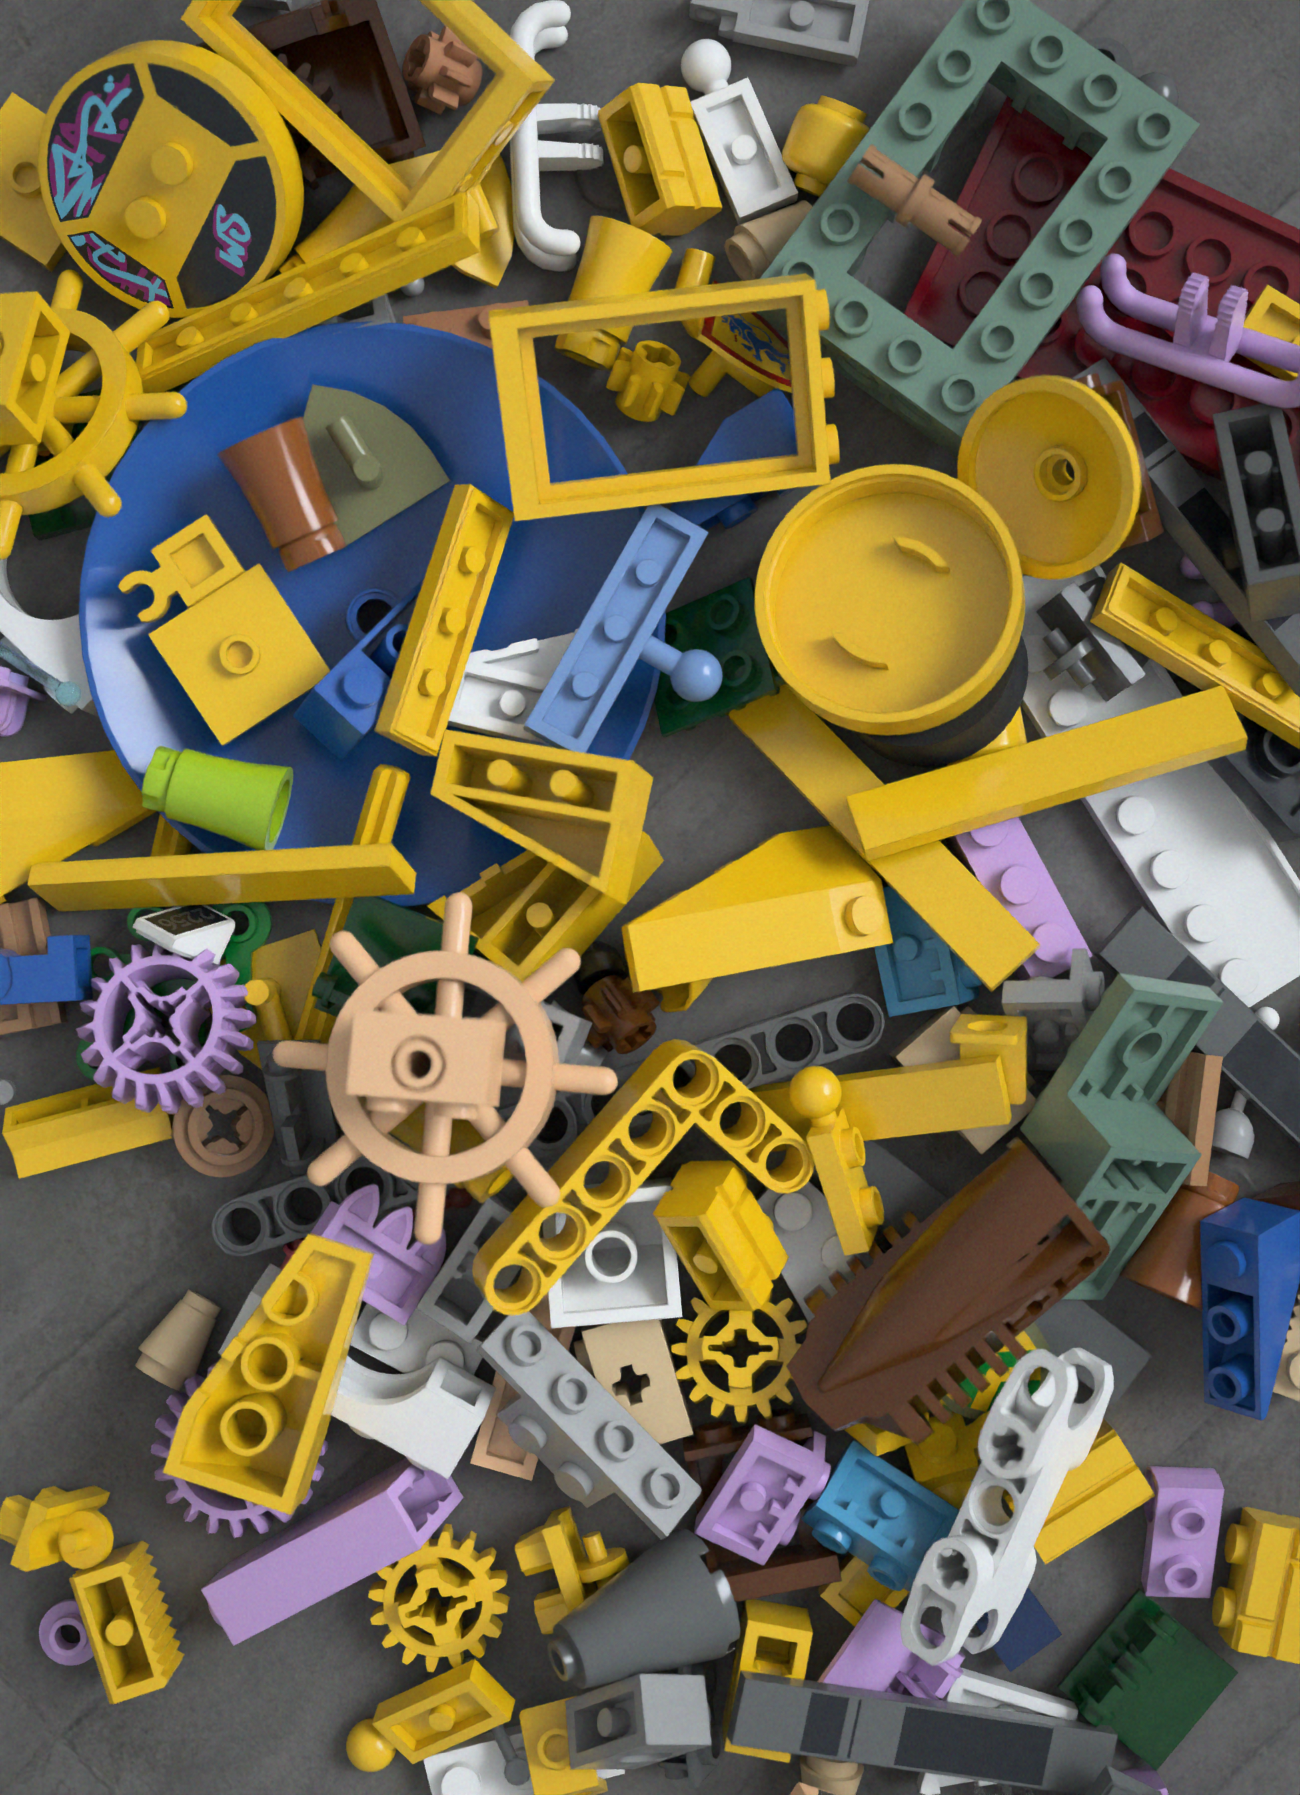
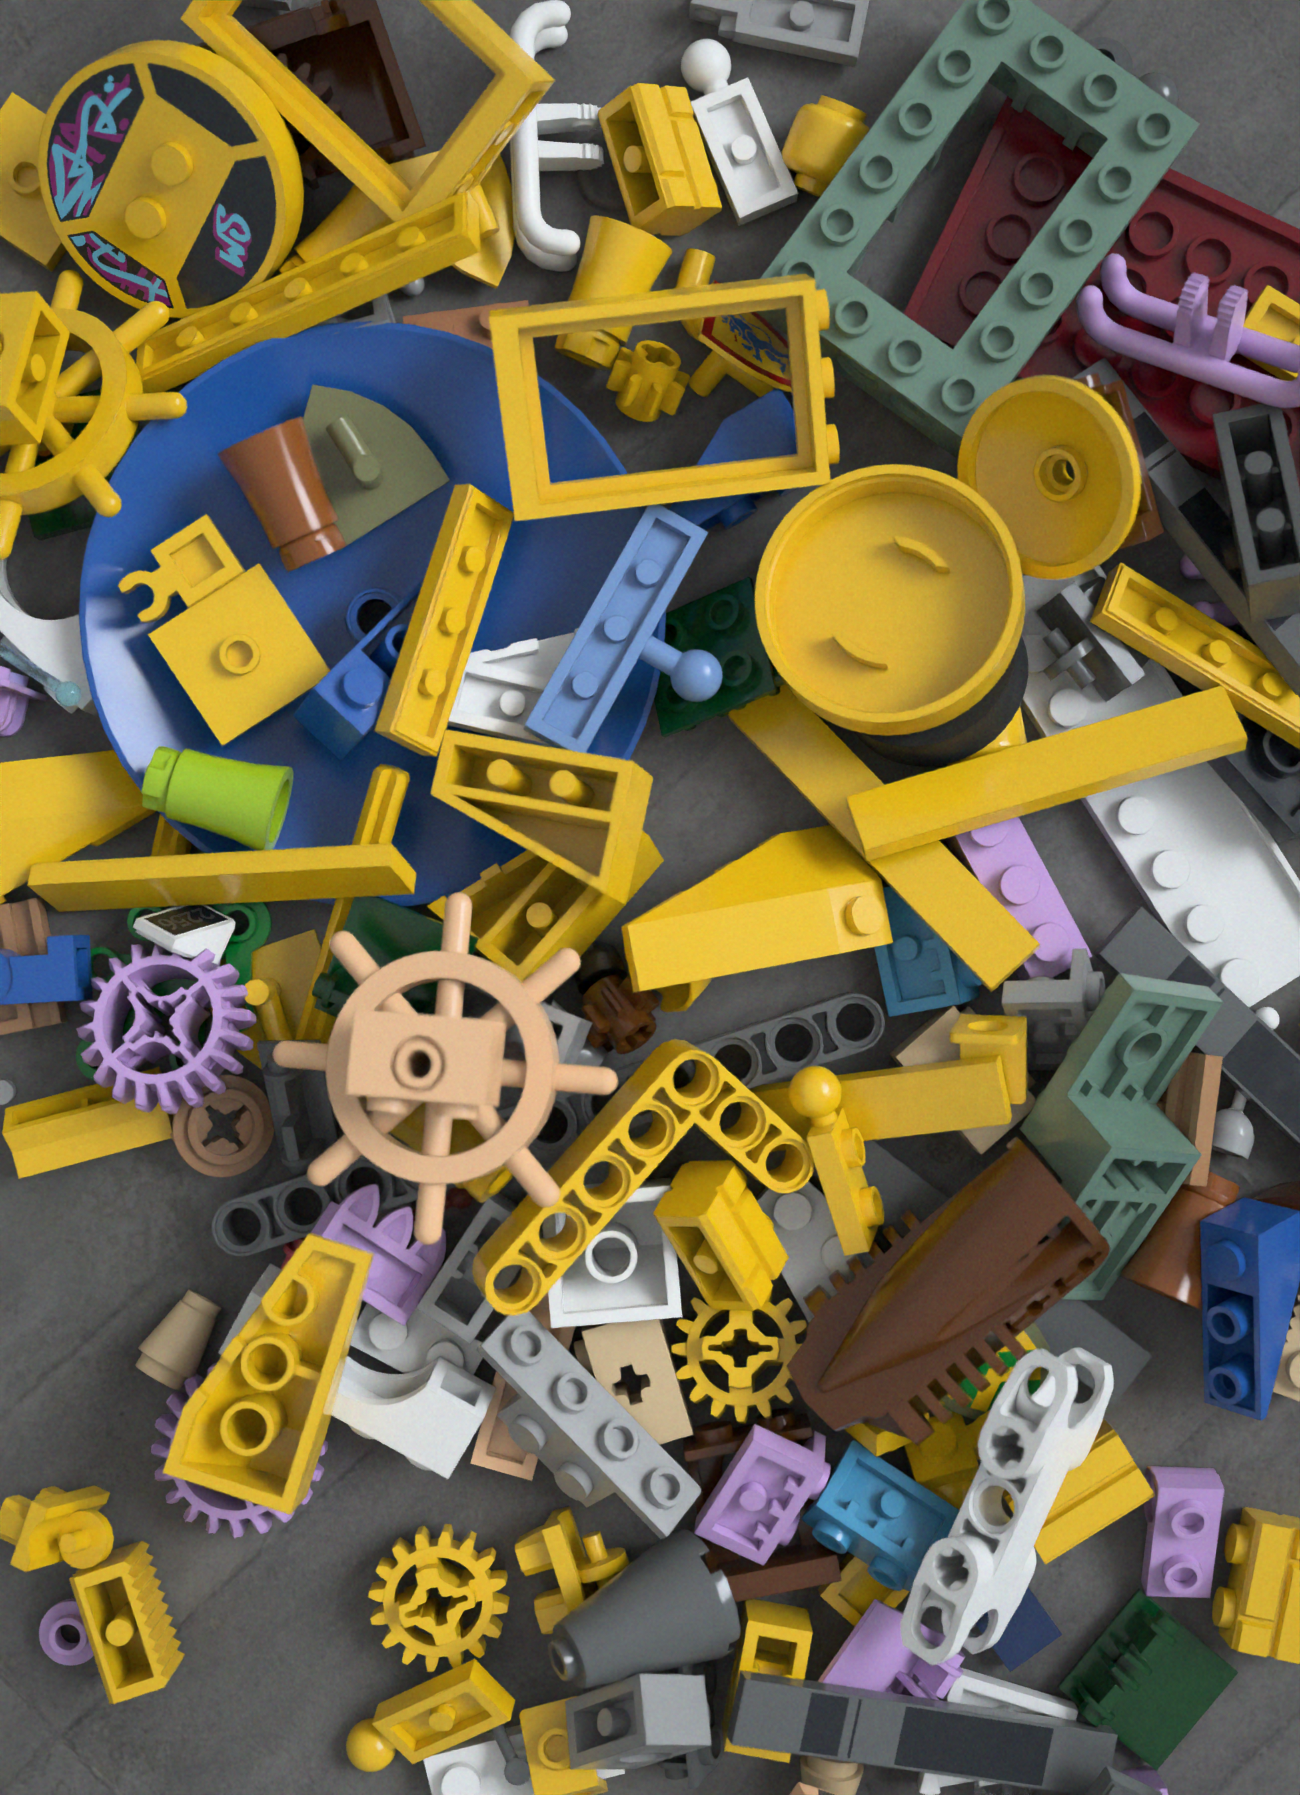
(331, 1549): lavender slope -> none
(441, 71): nougat gear -> none
(761, 239): tan cone -> none
(914, 200): medium nougat pin -> none

